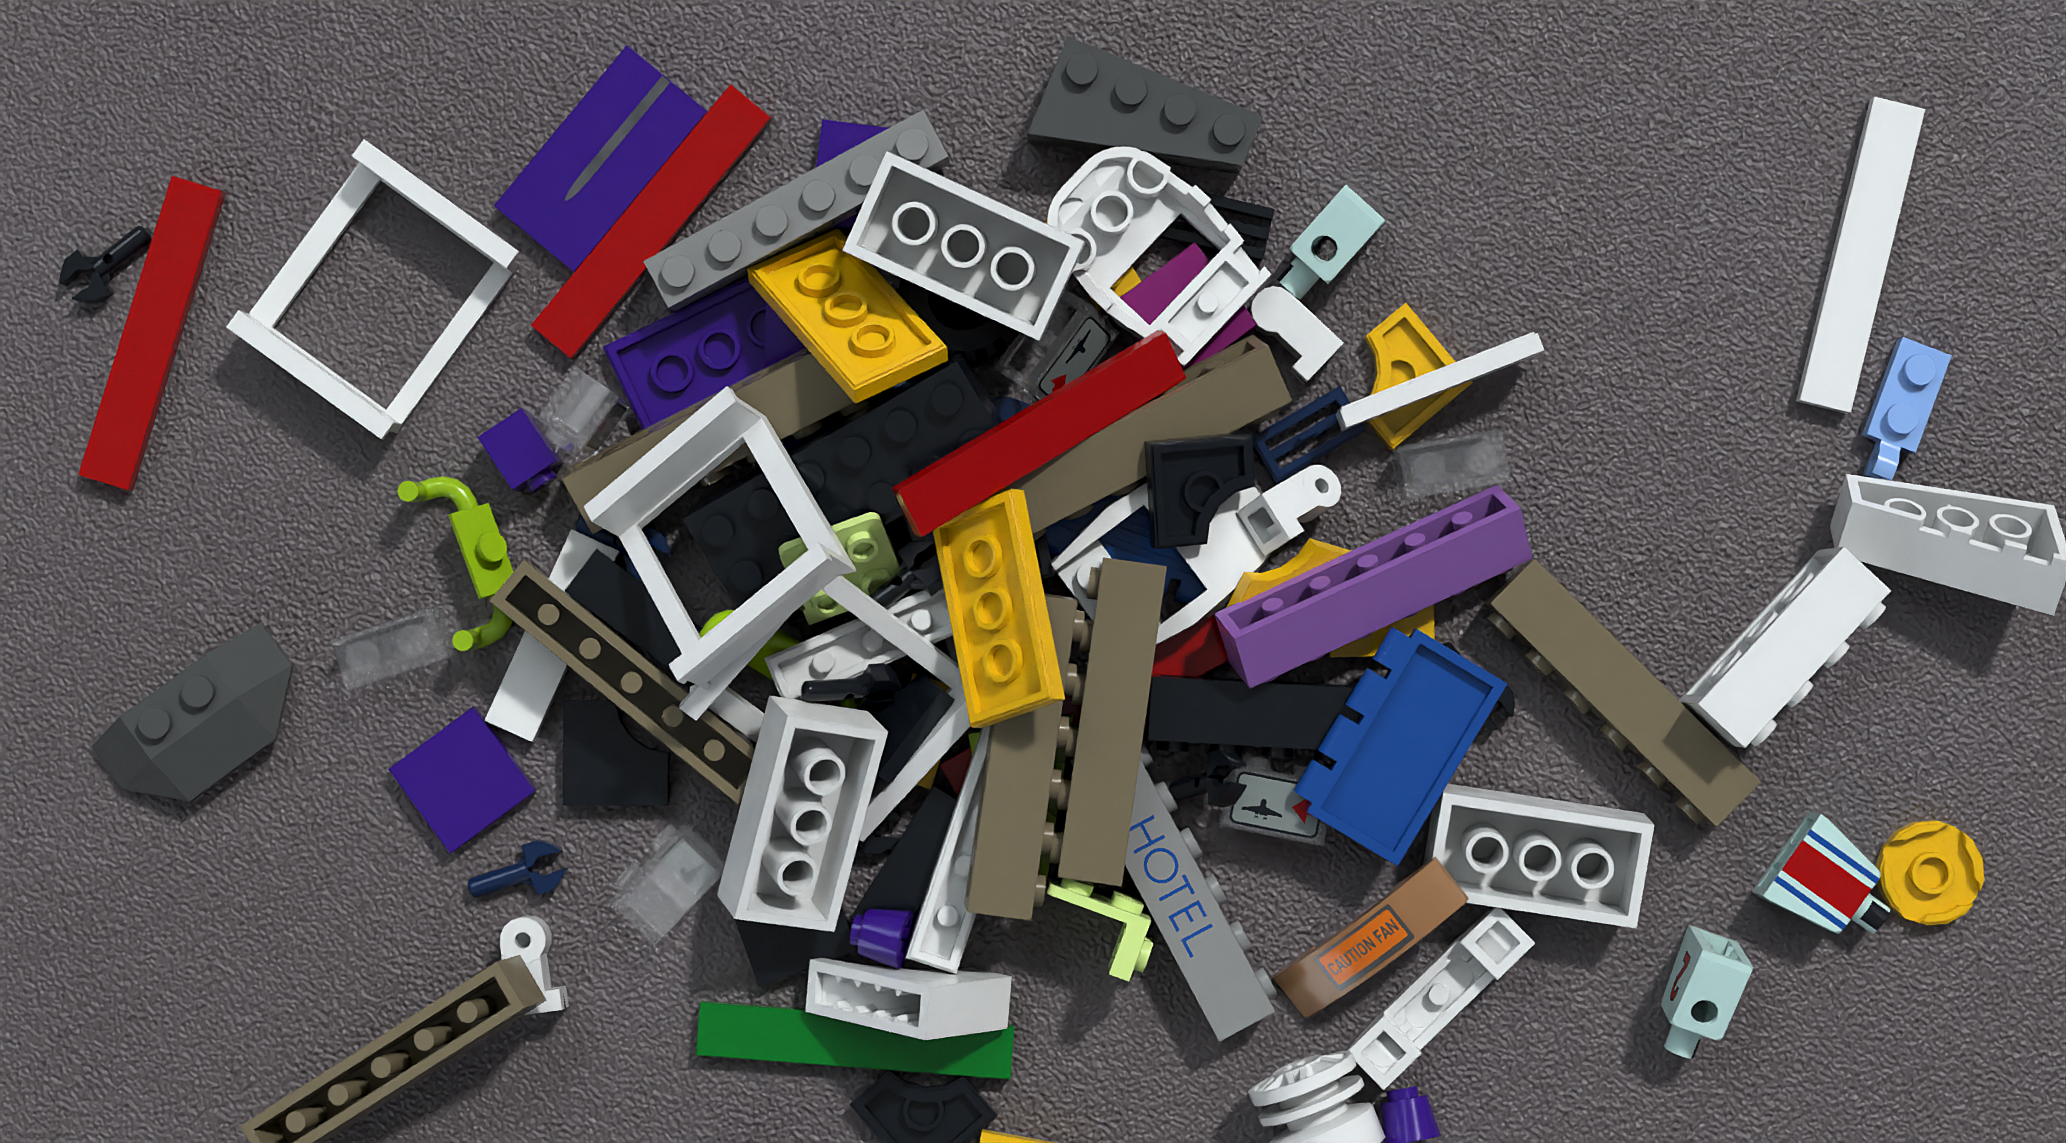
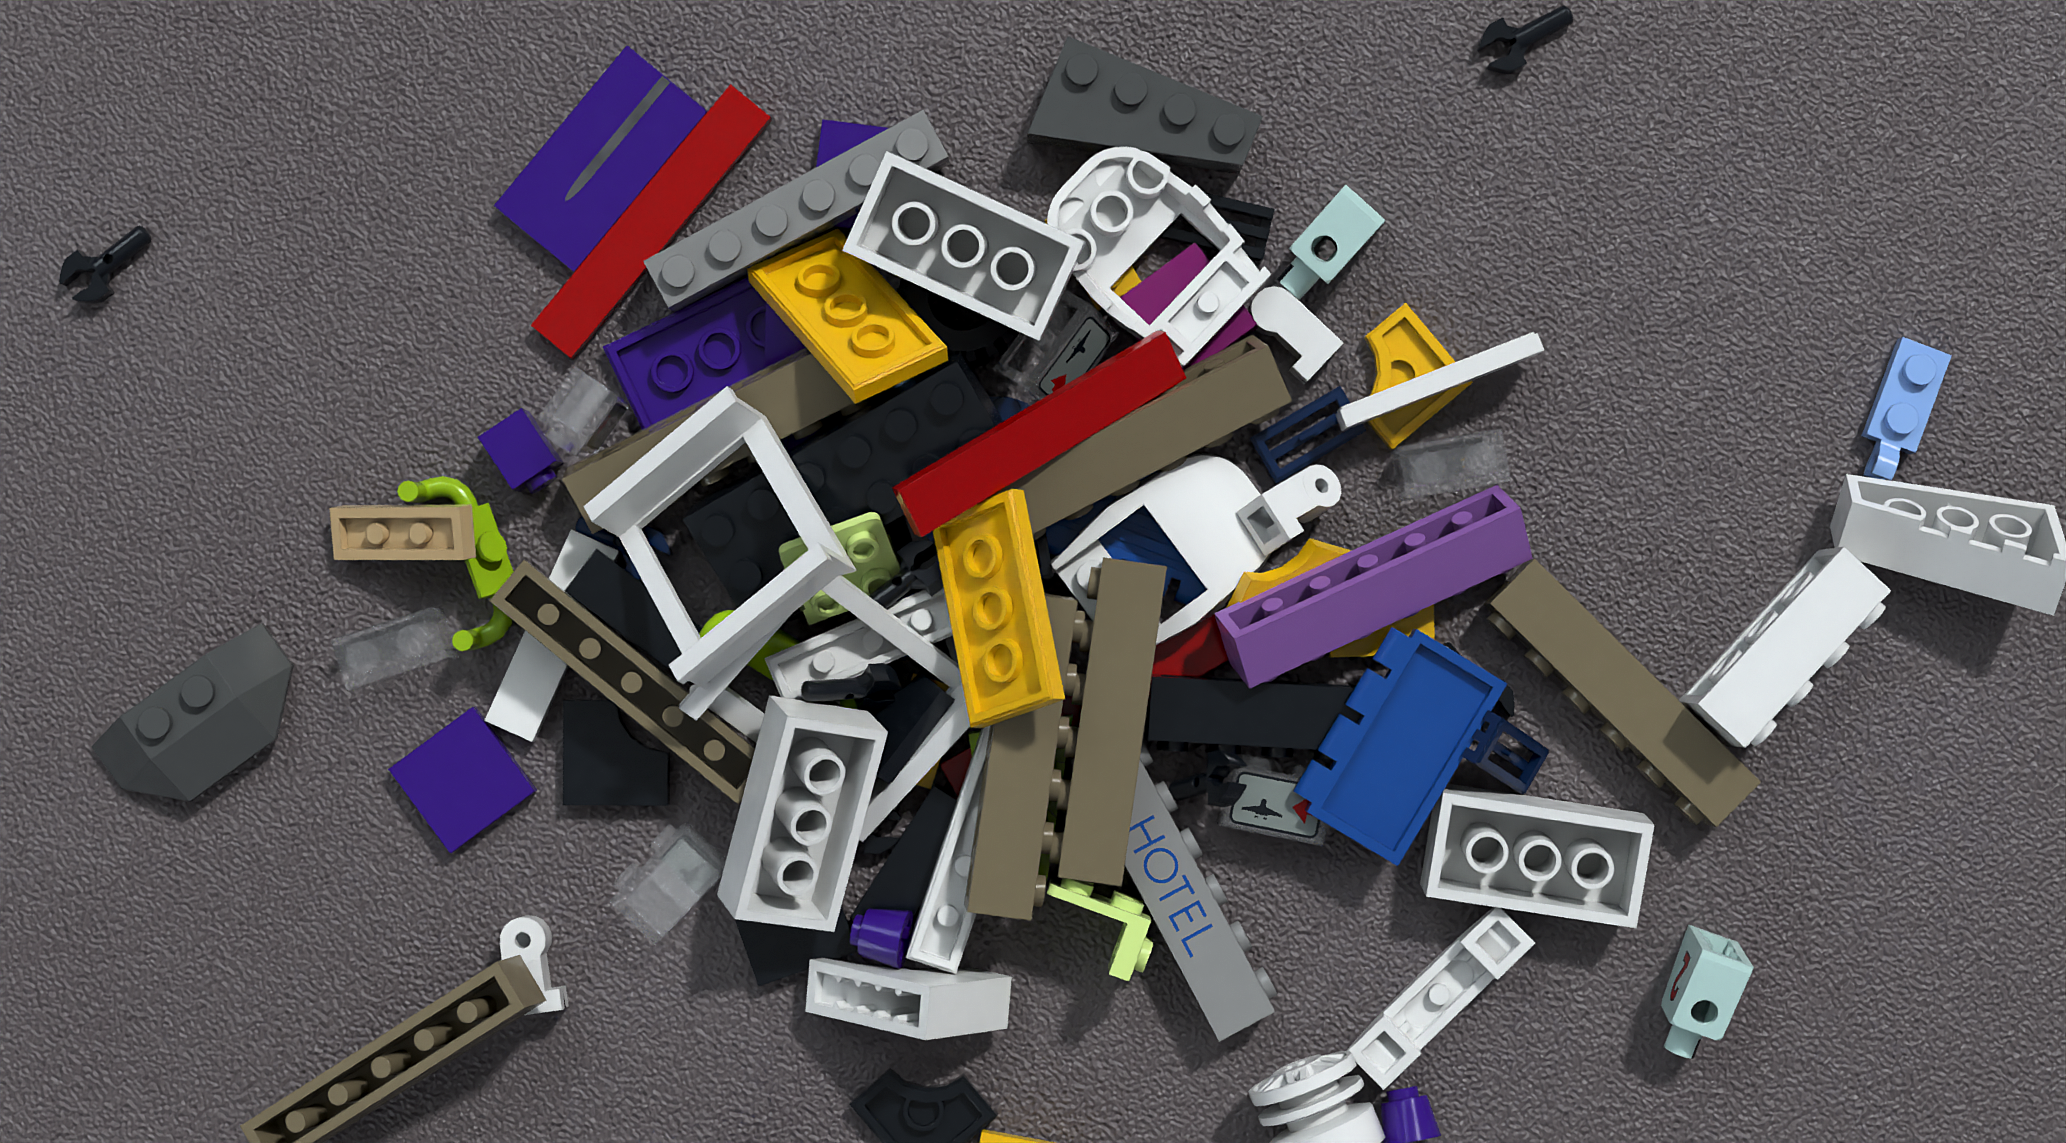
(152, 333): red tile -> none
(259, 324): white piece -> none
(402, 532): none -> tan plate
(520, 872): dark blue bar -> none
(810, 1038): green tile -> none
(1190, 482): black tile -> none
(1371, 939): medium nougat slope -> none
(1489, 742): none -> dark blue tile
(1522, 37): none -> black bar
(1823, 879): torso -> none
(1860, 255): white tile -> none
(1930, 872): yellow tile -> none

